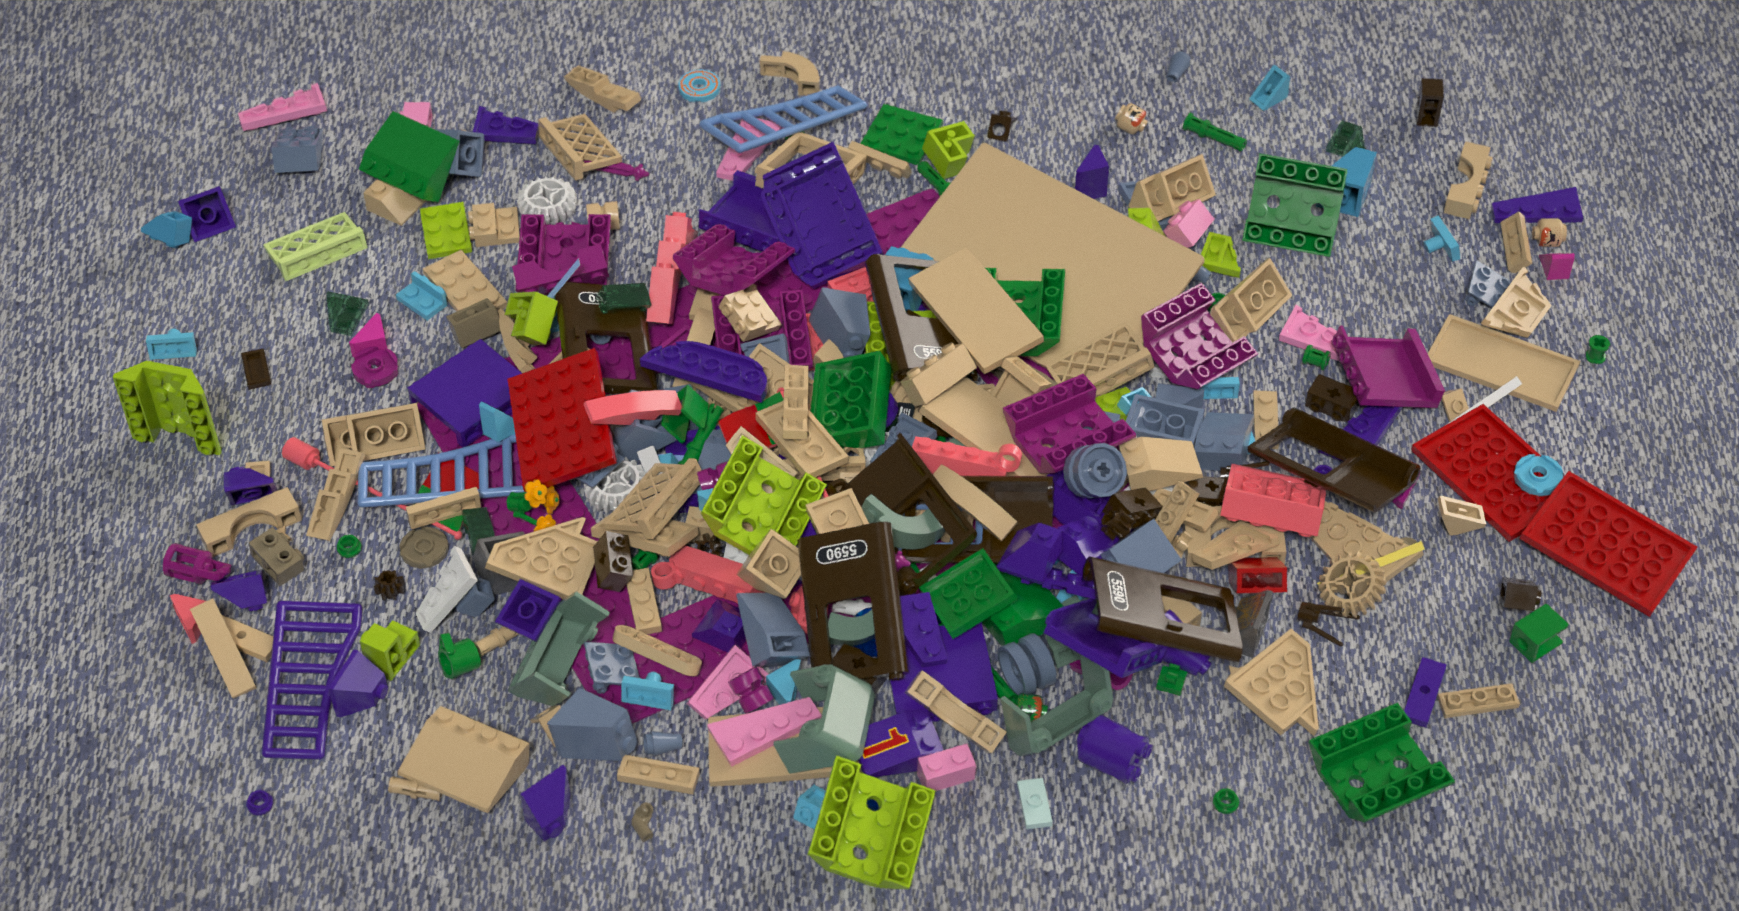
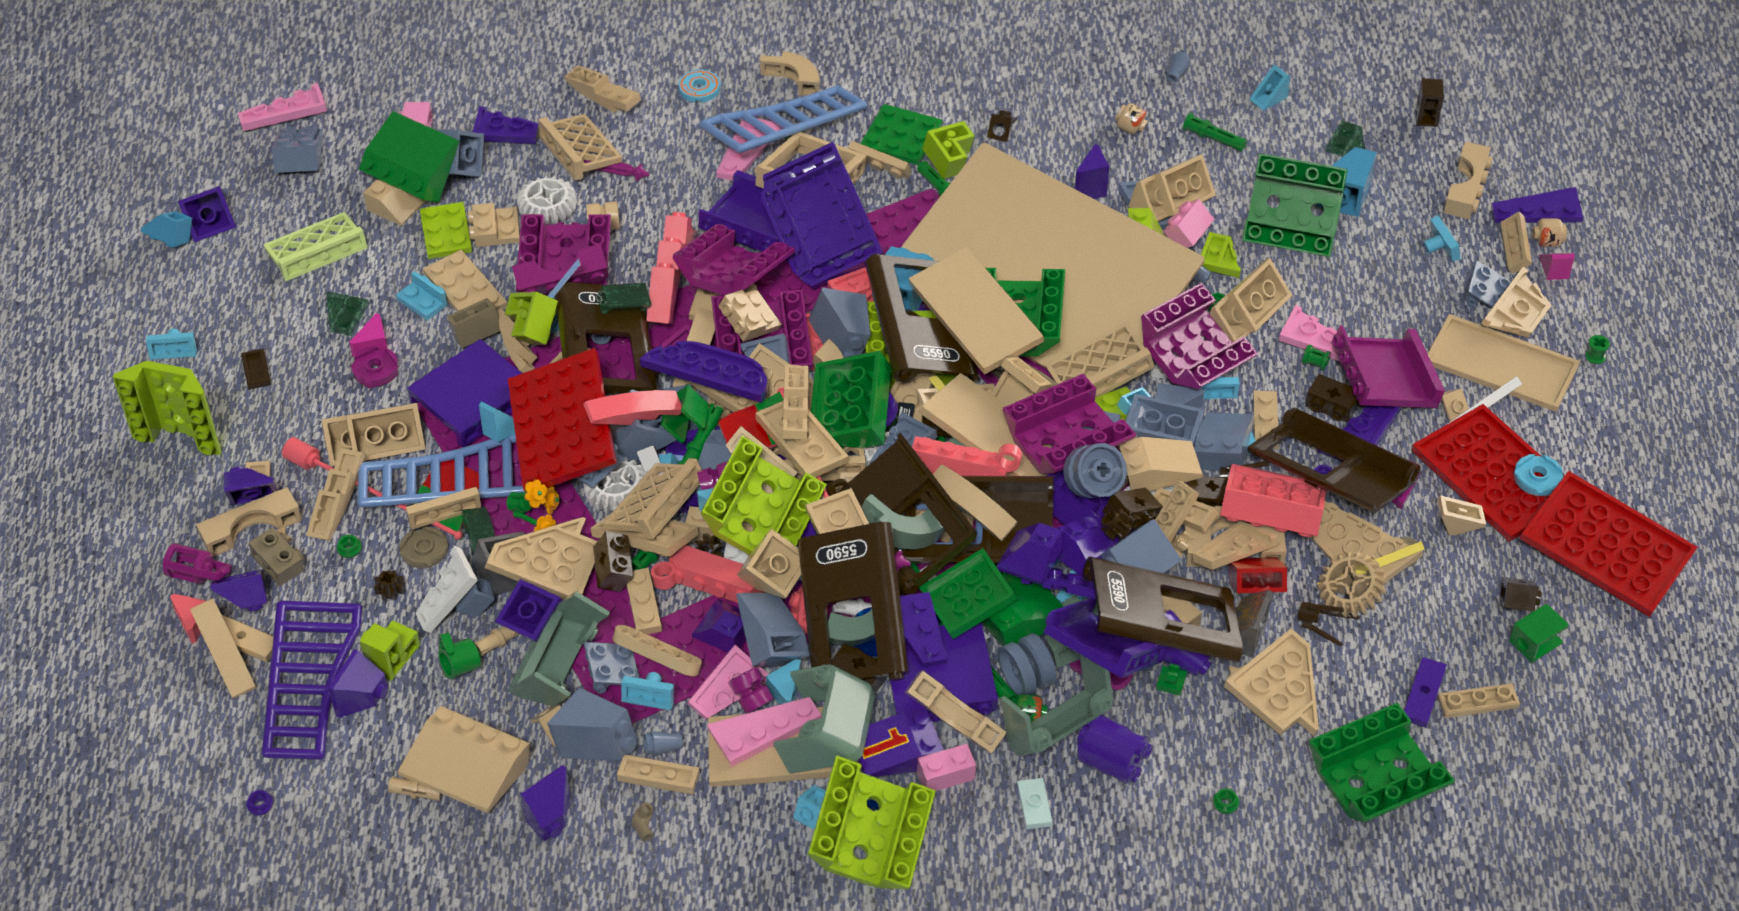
(938, 373): tan brick -> none

